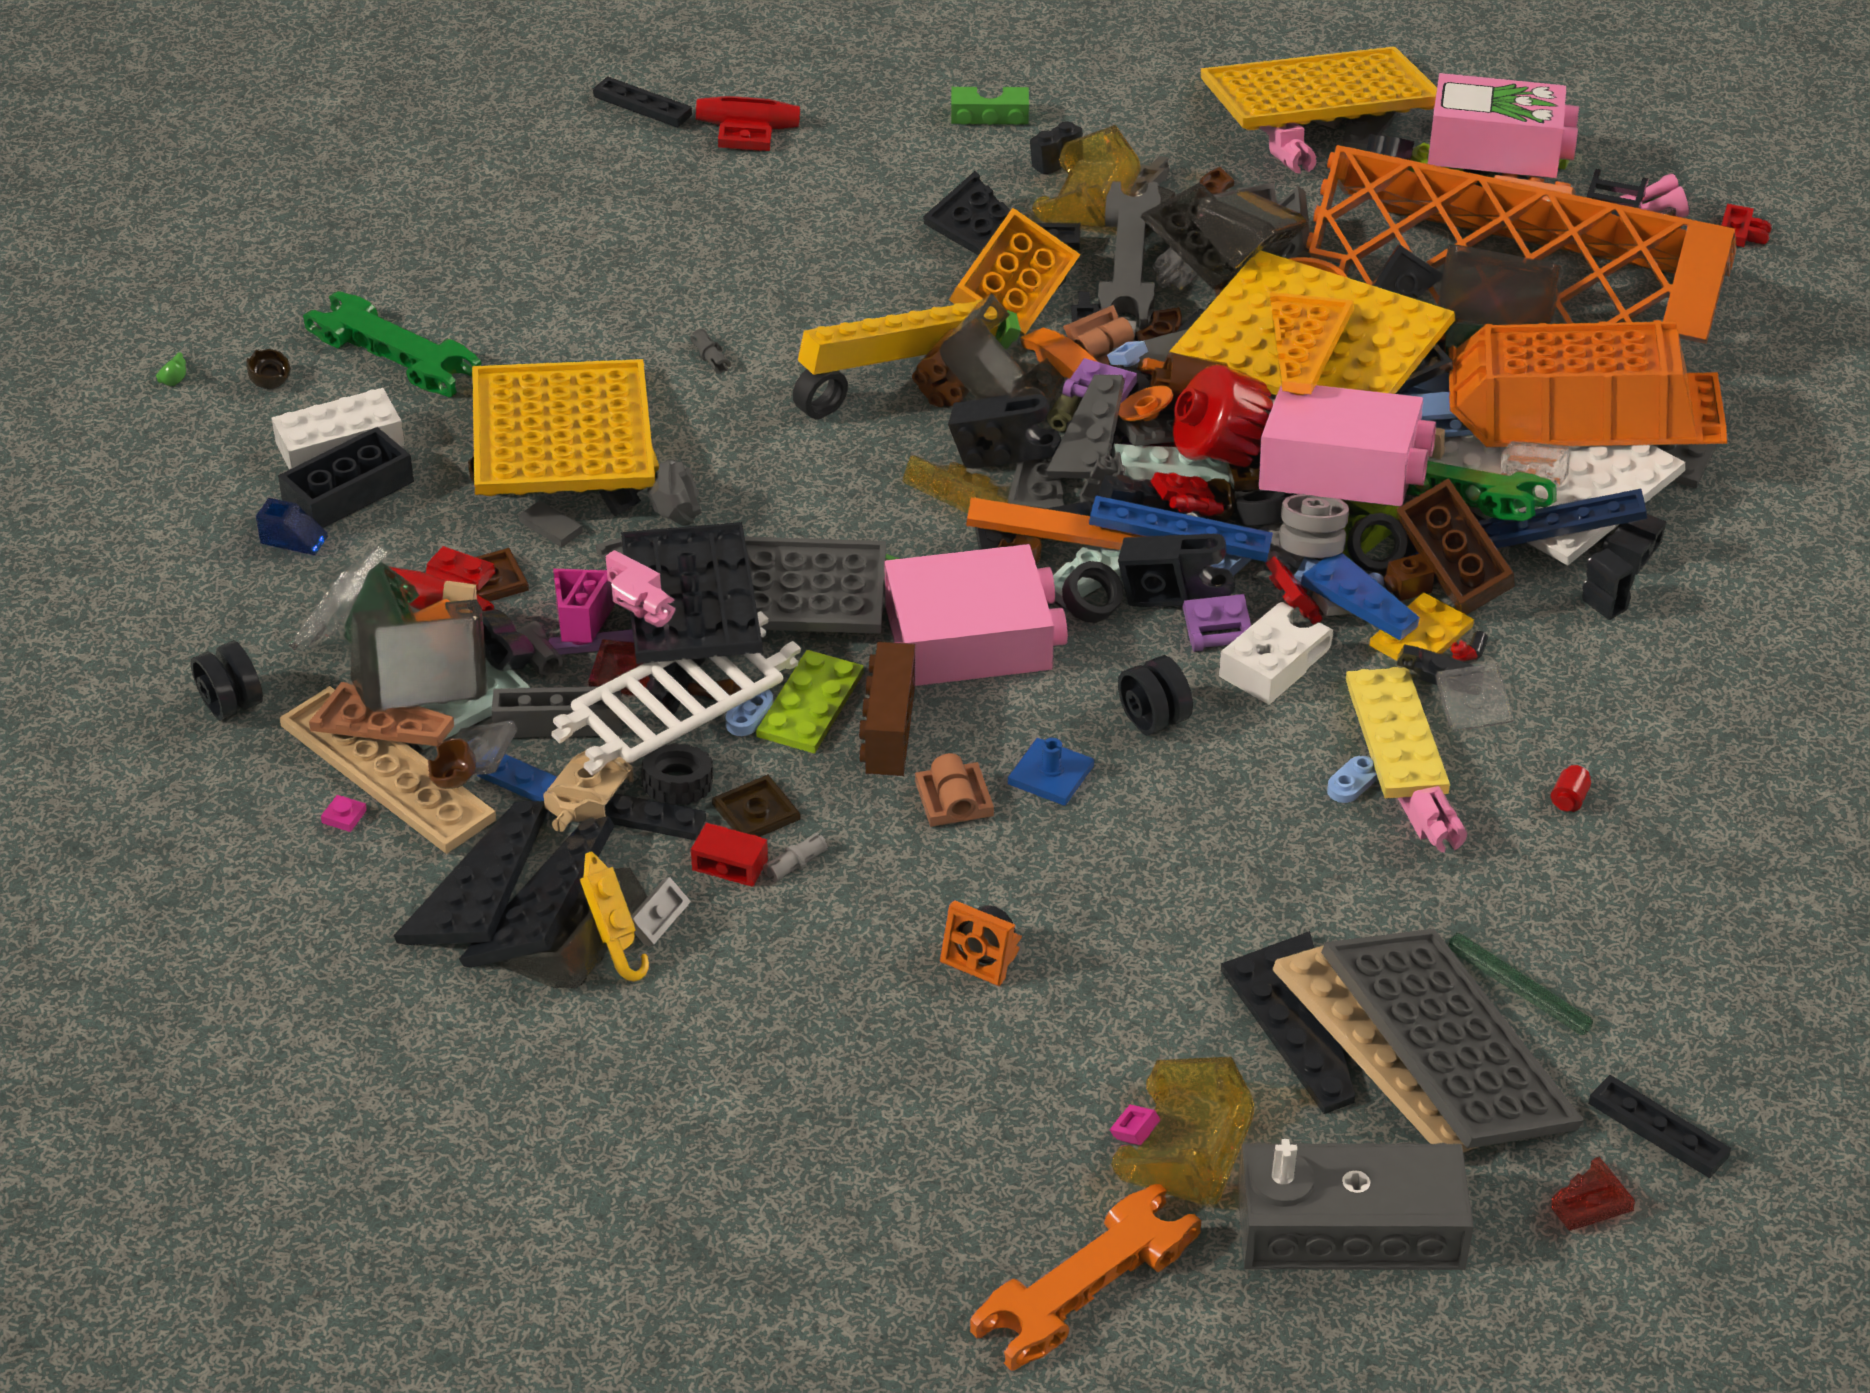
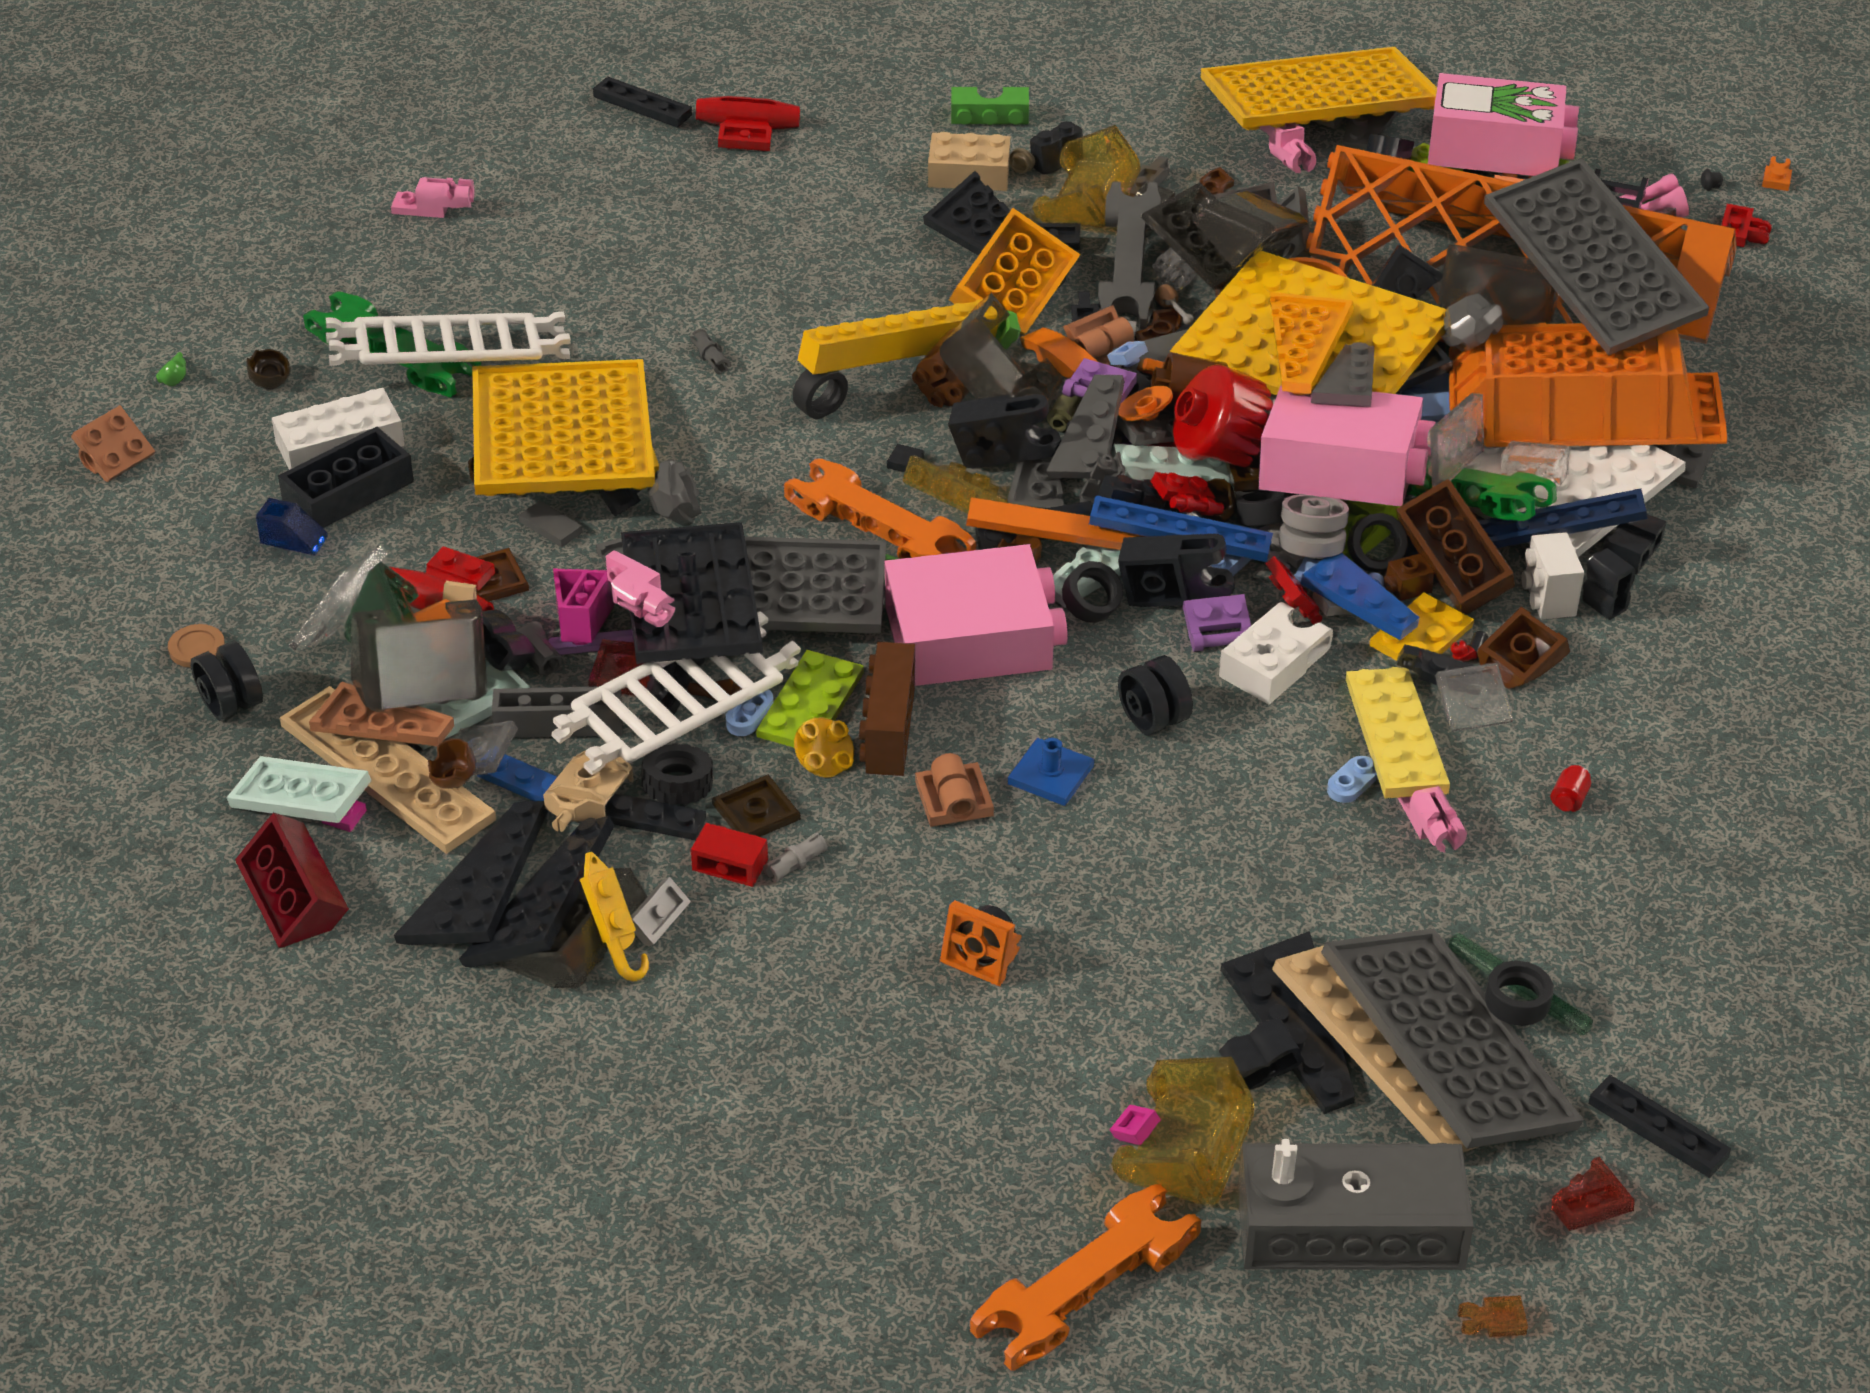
(111, 444): none -> nougat plate
(193, 641): none -> medium nougat piece
(290, 881): none -> dark red slope
(299, 789): none -> light aqua plate
(361, 350): none -> white bar
(434, 197): none -> bright pink plate
(824, 747): none -> yellow dish
(842, 496): none -> orange piece
(900, 456): none -> black tile
(959, 155): none -> tan brick
(1021, 160): none -> dark tan plate
(1170, 295): none -> medium nougat hinge
(1263, 1053): none -> black brick
(1348, 378): none -> dark grey wing
(1456, 439): none -> clear plate
(1471, 322): none -> dark grey helmet
(1498, 1314): none -> clear orange plate
(1515, 1011): none -> black tyre
(1523, 649): none -> reddish brown slope
(1553, 576): none -> white brick
(1596, 256): none -> dark grey plate
(1711, 179): none -> black piece
(1777, 175): none -> orange plate

